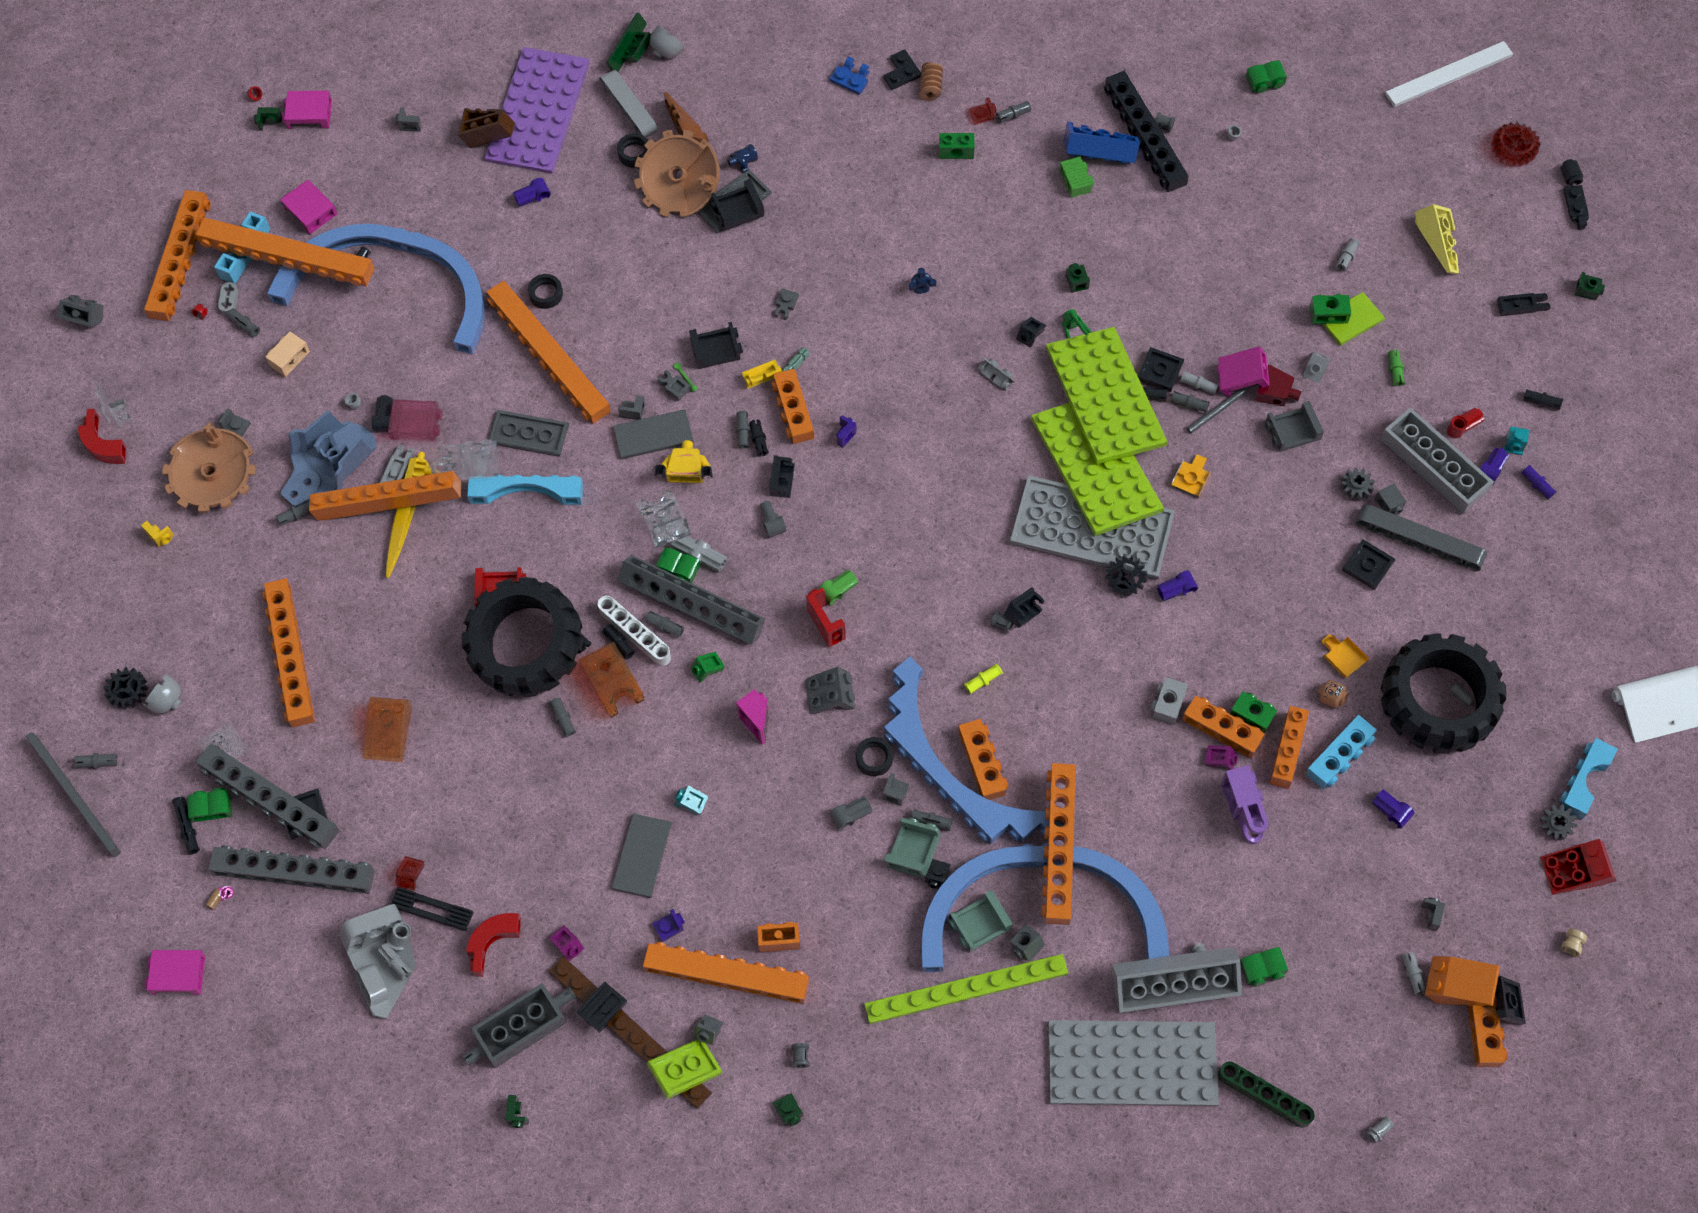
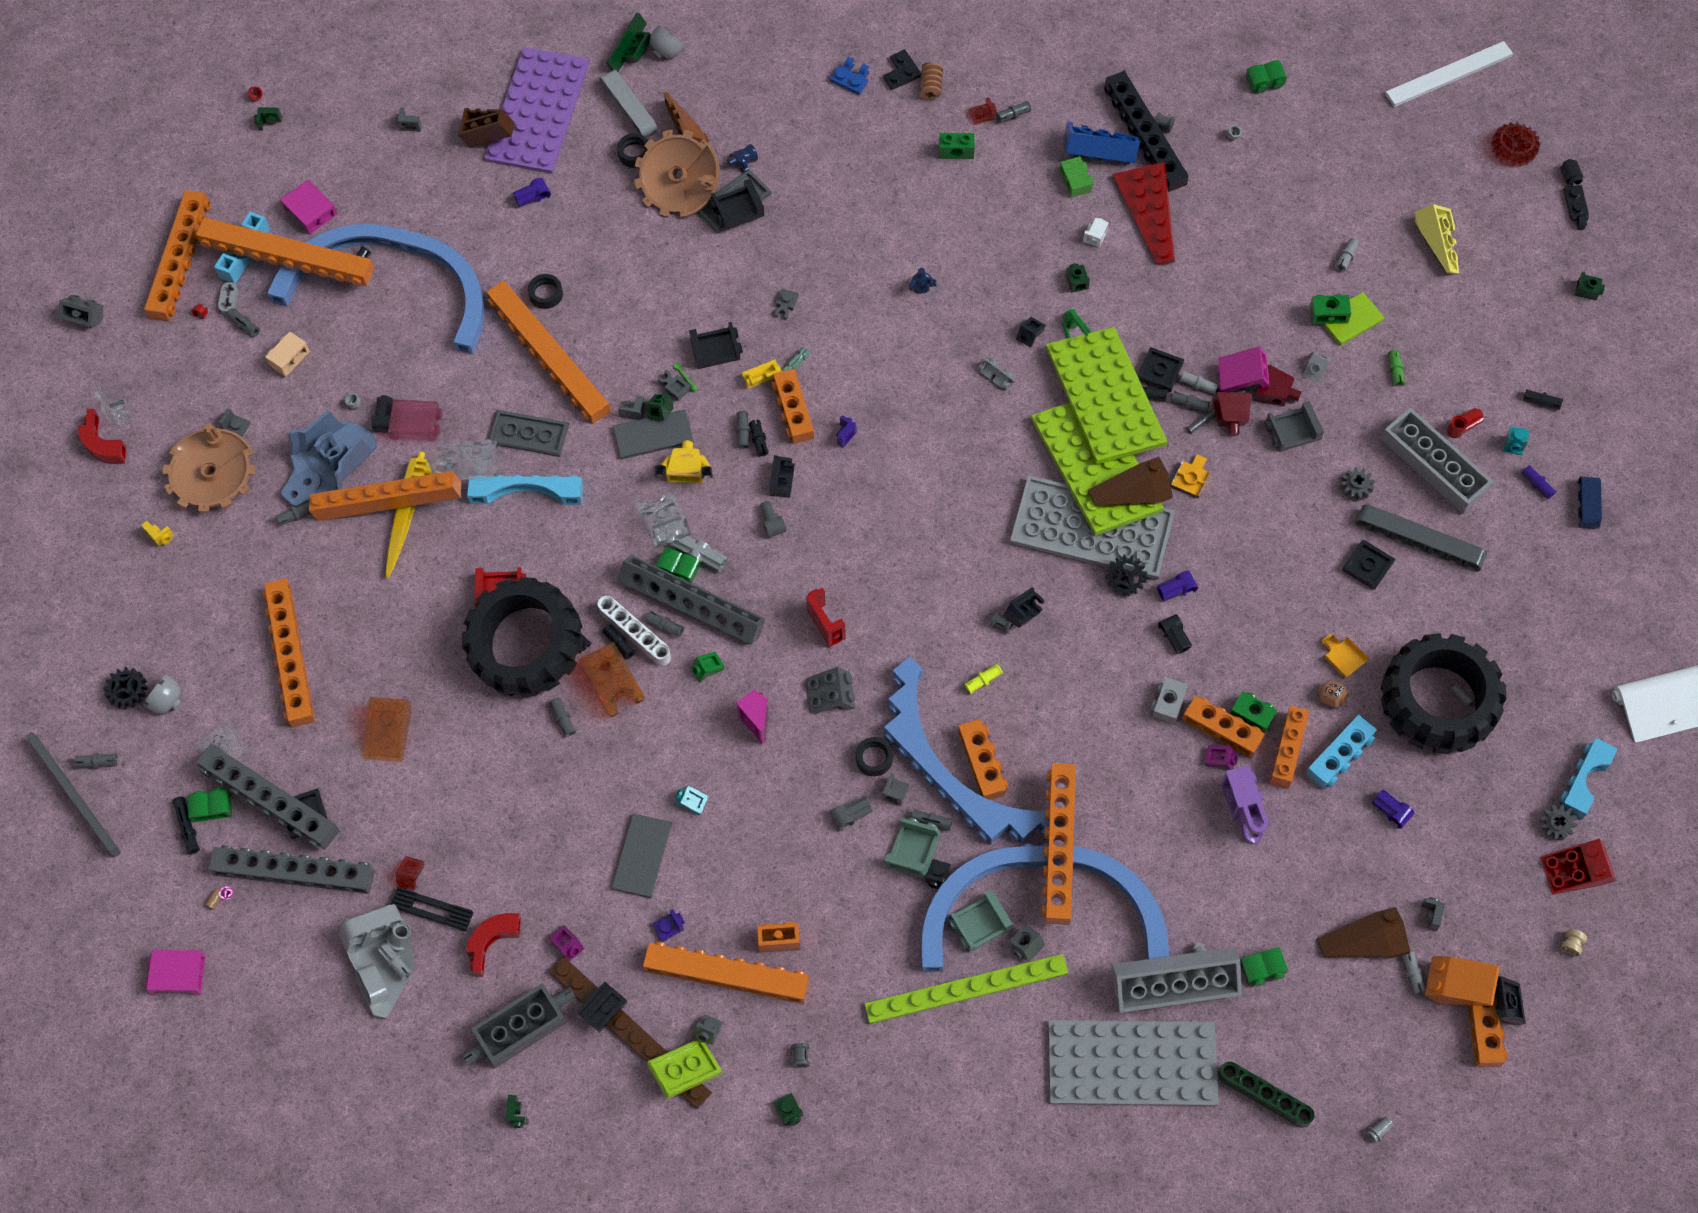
(307, 108): dark pink panel -> none
(397, 466): light grey hinge -> none
(659, 401): none -> dark green brick
(840, 585): bright green piece -> none
(1096, 232): none -> white brick
(1140, 484): none -> reddish brown wedge
(1148, 200): none -> red wing
(1174, 632): none -> black piece
(1232, 410): none -> dark red torso
(1373, 935): none -> reddish brown wedge
(1390, 499): dark grey brick -> none
(1493, 465): dark purple piece -> none
(1522, 303): black hinge -> none
(1590, 502): none -> dark blue beam

